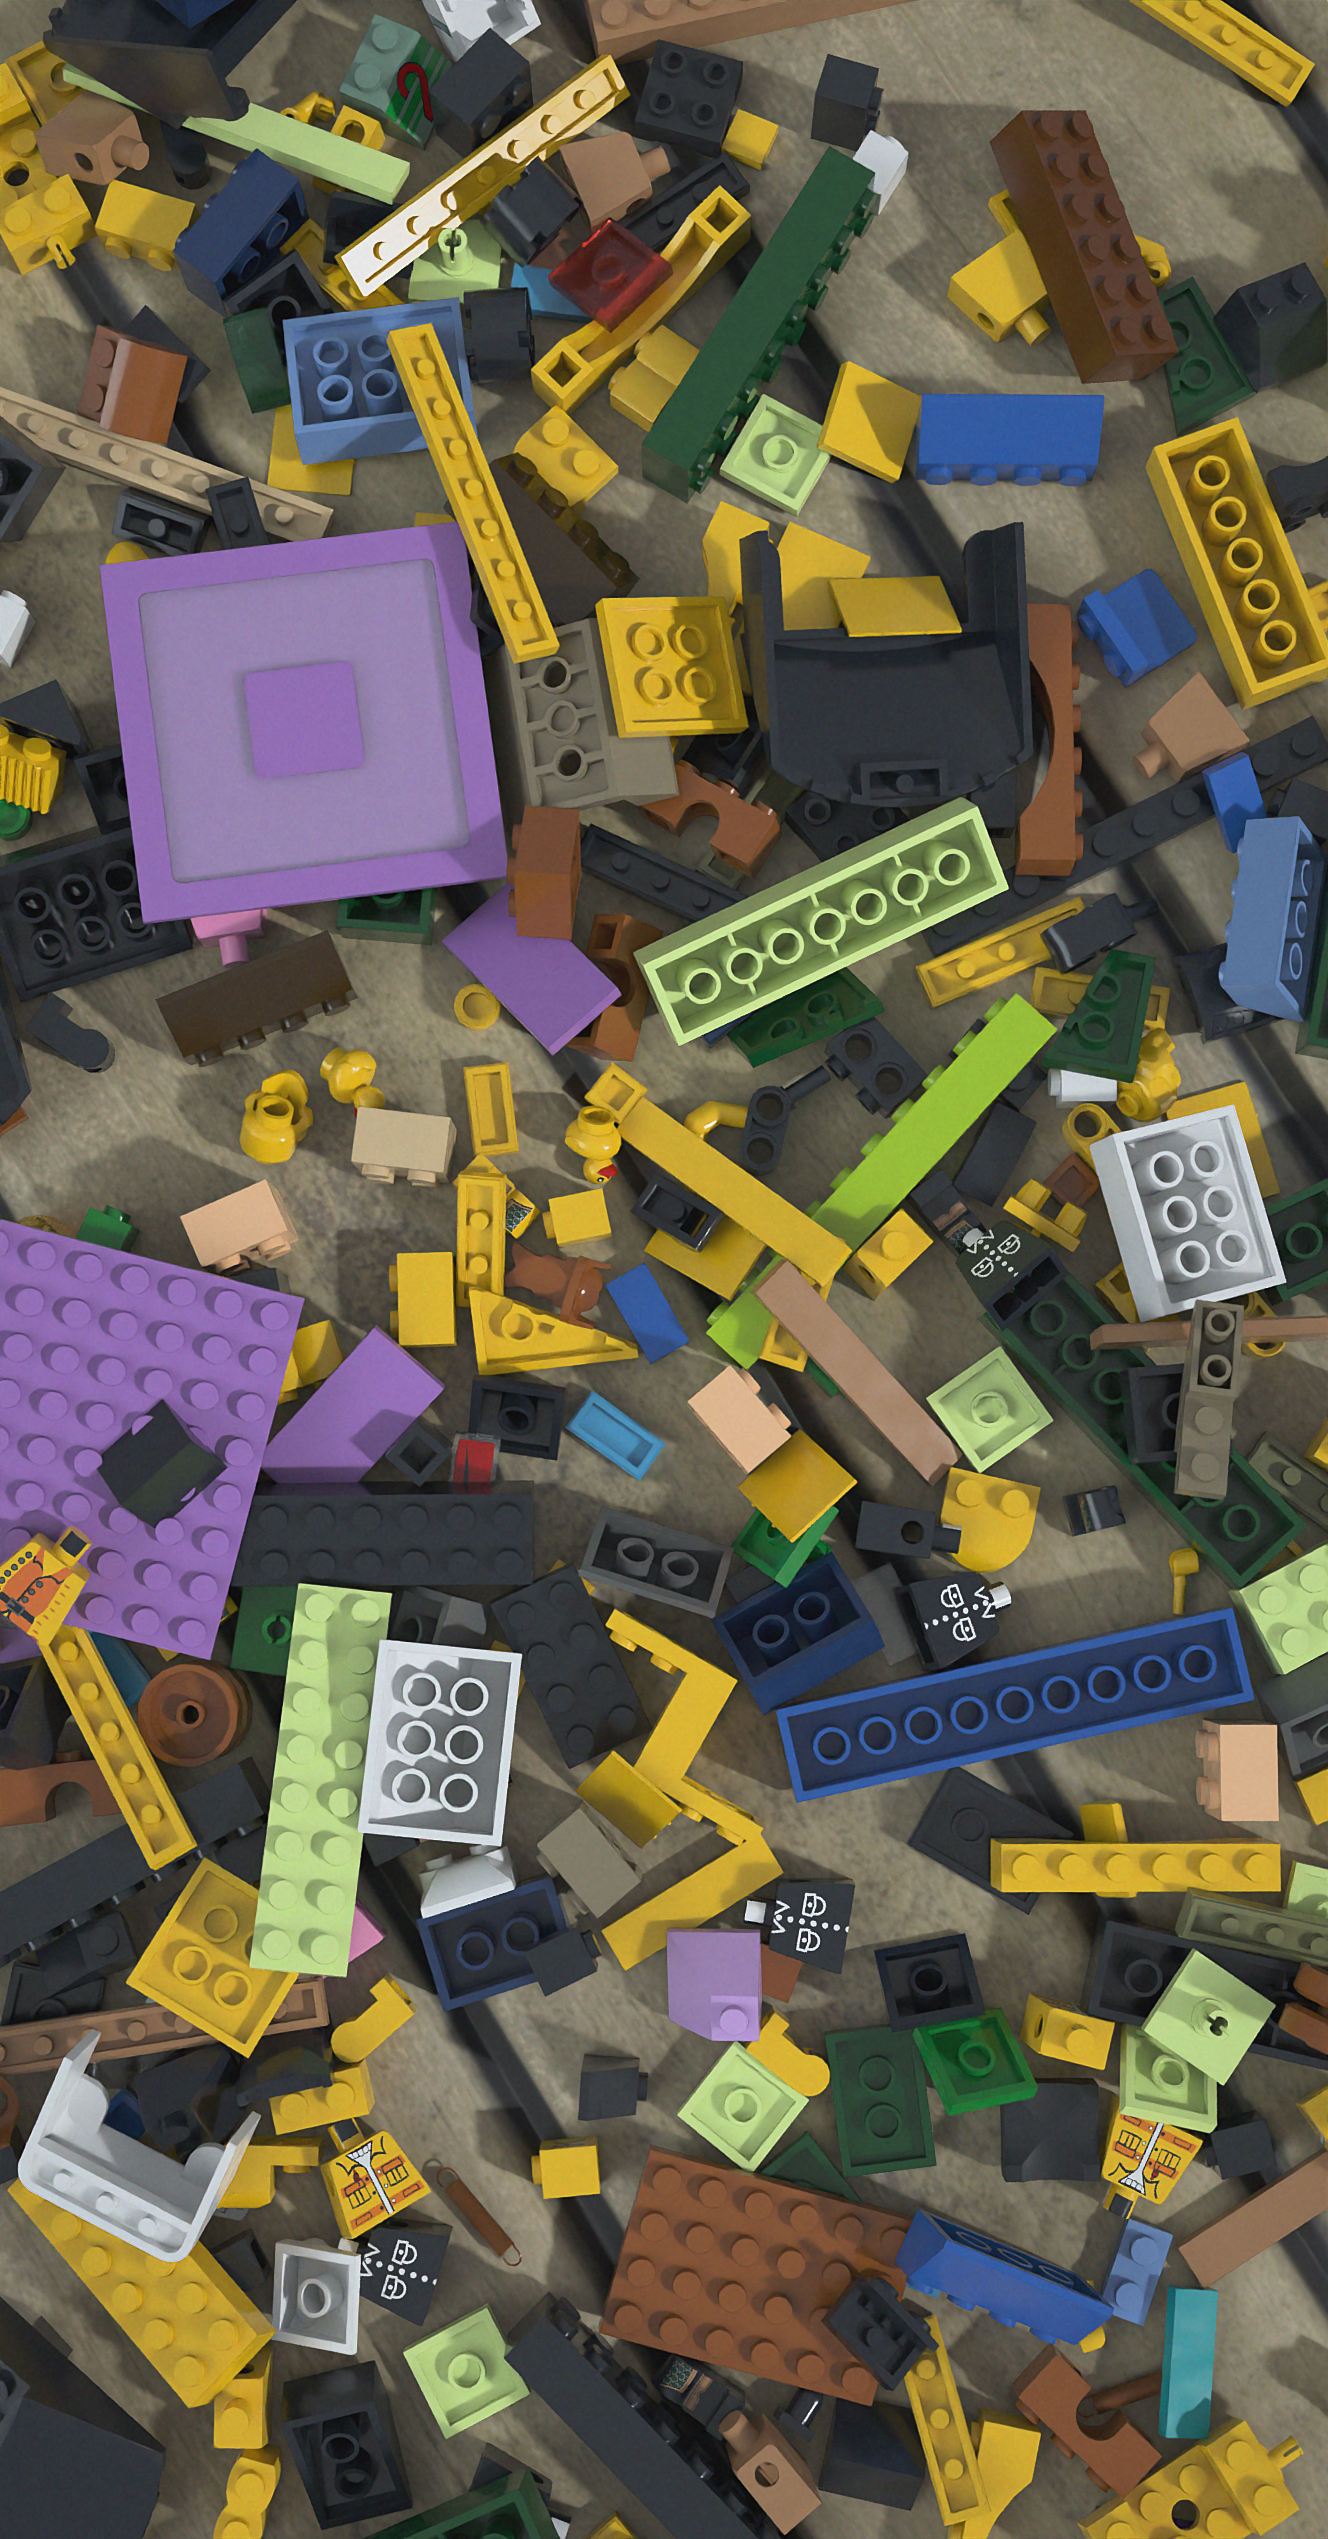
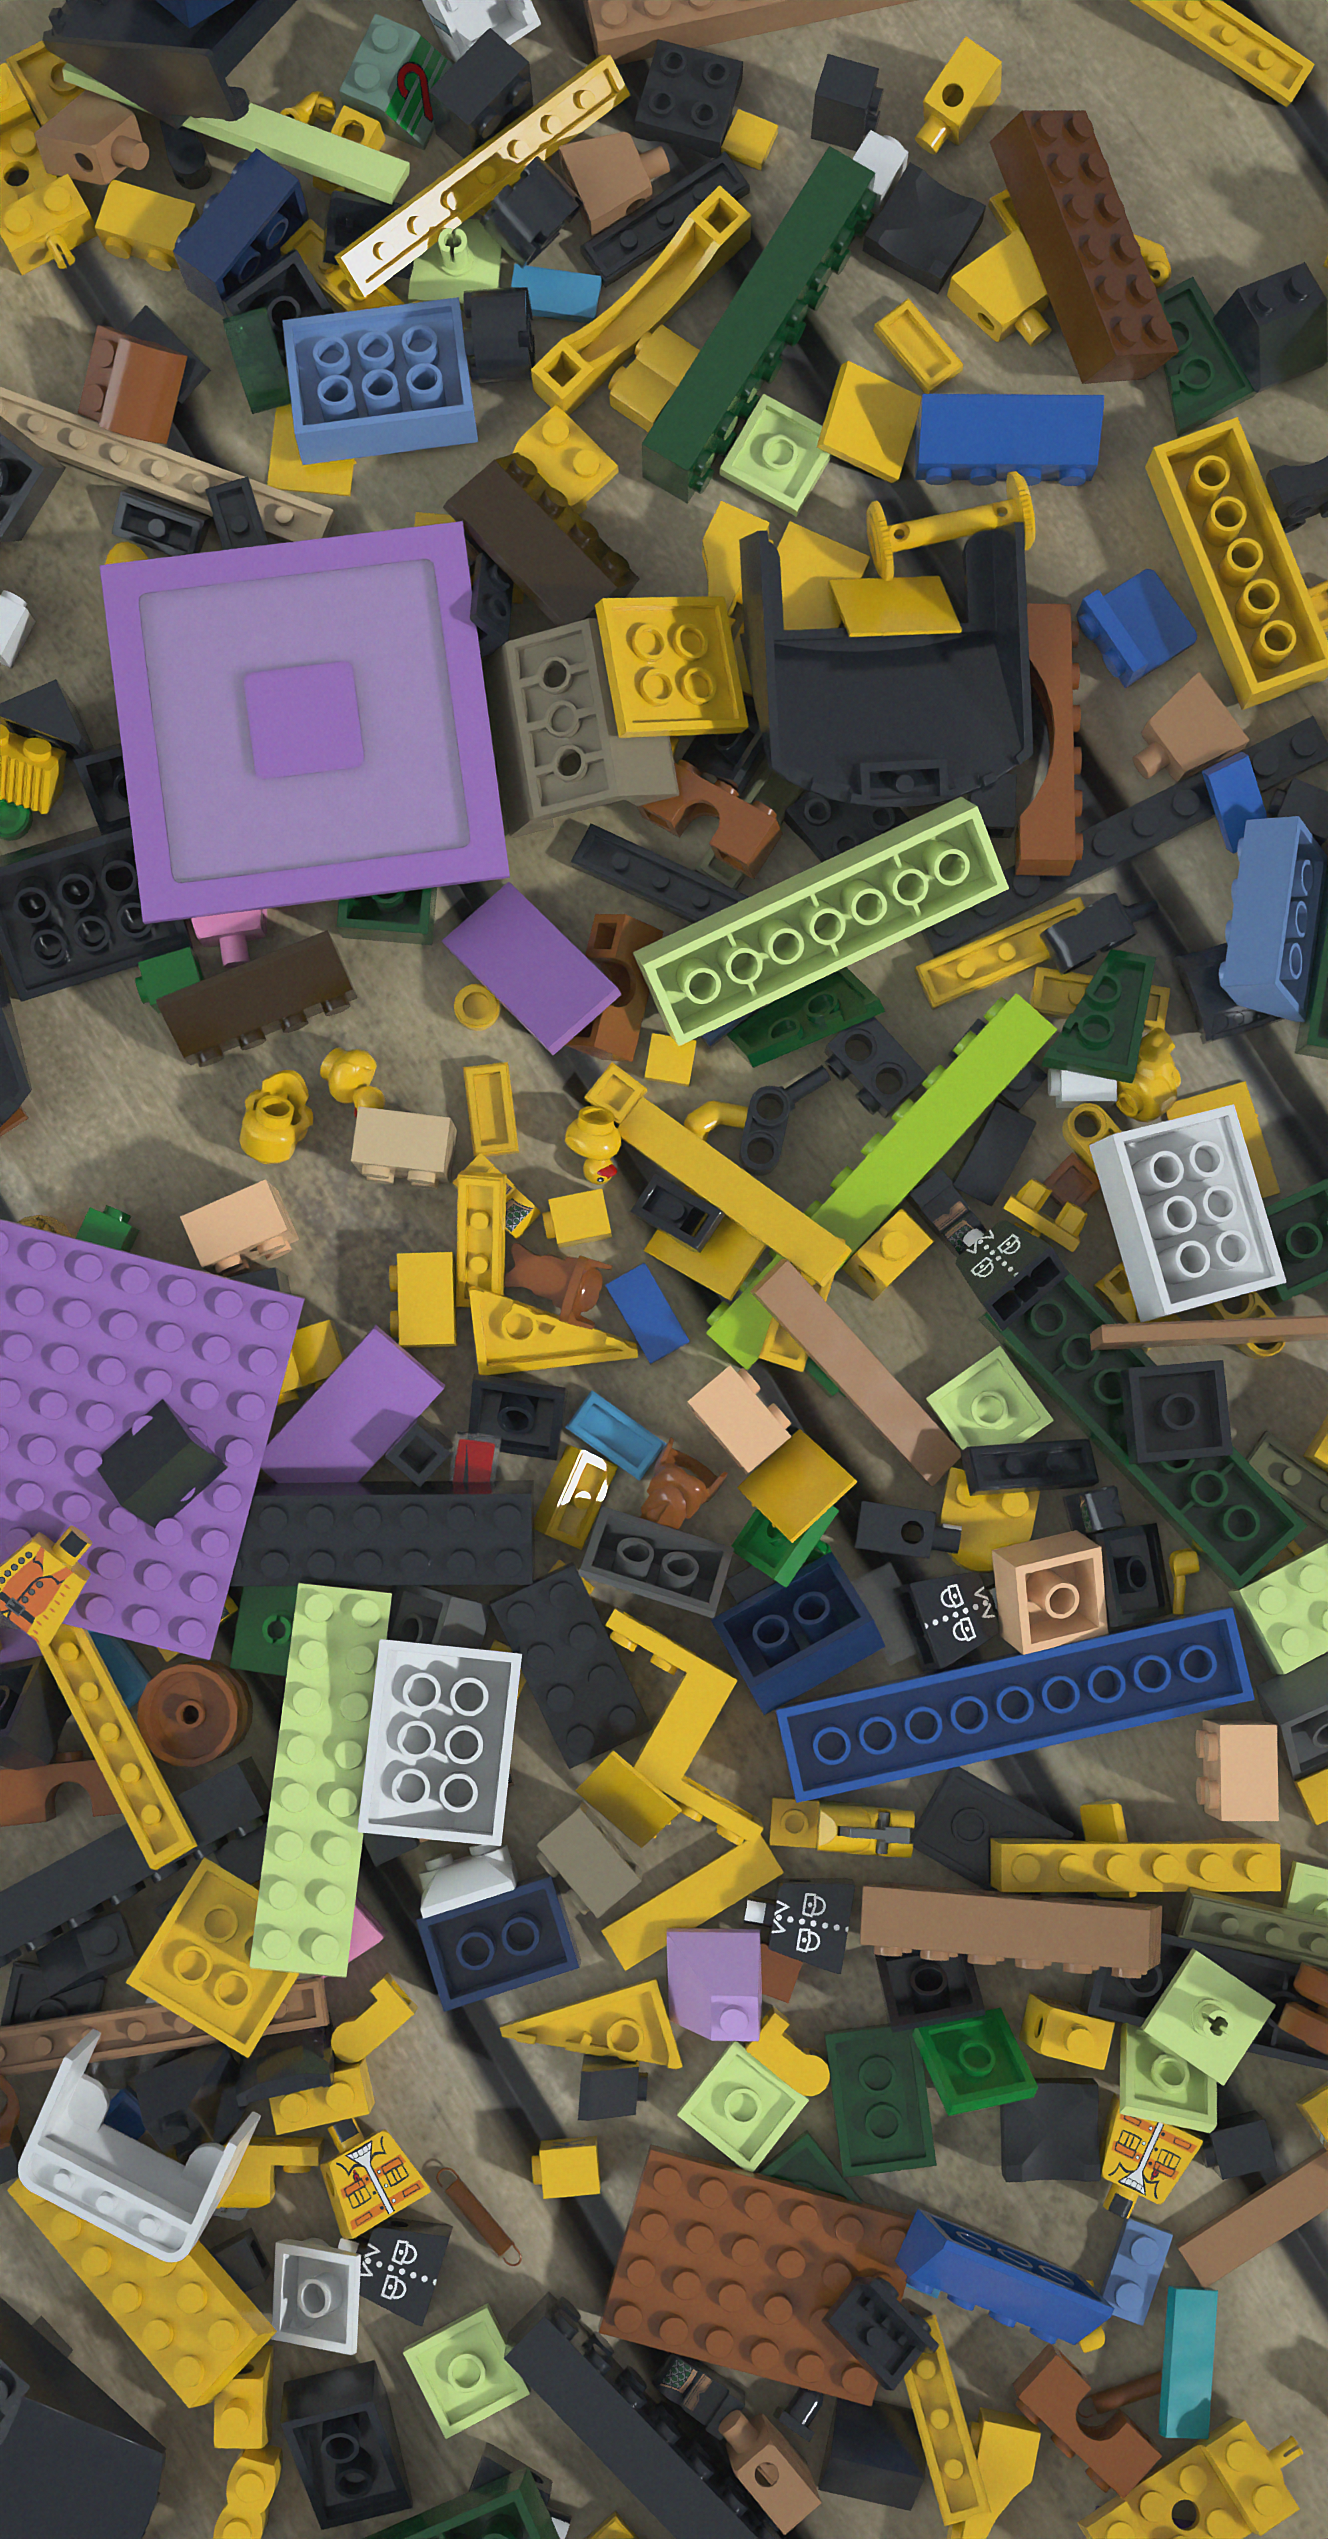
(81, 1046): black leg -> none
(167, 974): none -> green brick
(472, 493): yellow plate -> none
(545, 872): dark orange brick -> none
(563, 1957): black brick -> none
(574, 1496): none -> yellow slope
(610, 274): clear red tile -> none
(616, 2023): none -> yellow wing
(669, 1061): none -> yellow tile
(674, 1492): none -> dark orange hair
(841, 1827): none -> yellow plate
(918, 347): none -> yellow tile
(923, 229): none -> black brick
(948, 525): none -> yellow hose
(960, 96): none -> yellow torso
(1011, 1925): none -> medium nougat brick
(1029, 1467): none -> black tile
(1050, 1592): none -> light nougat brick
(1133, 1574): none -> black slope
(1207, 1399): dark tan slope -> none

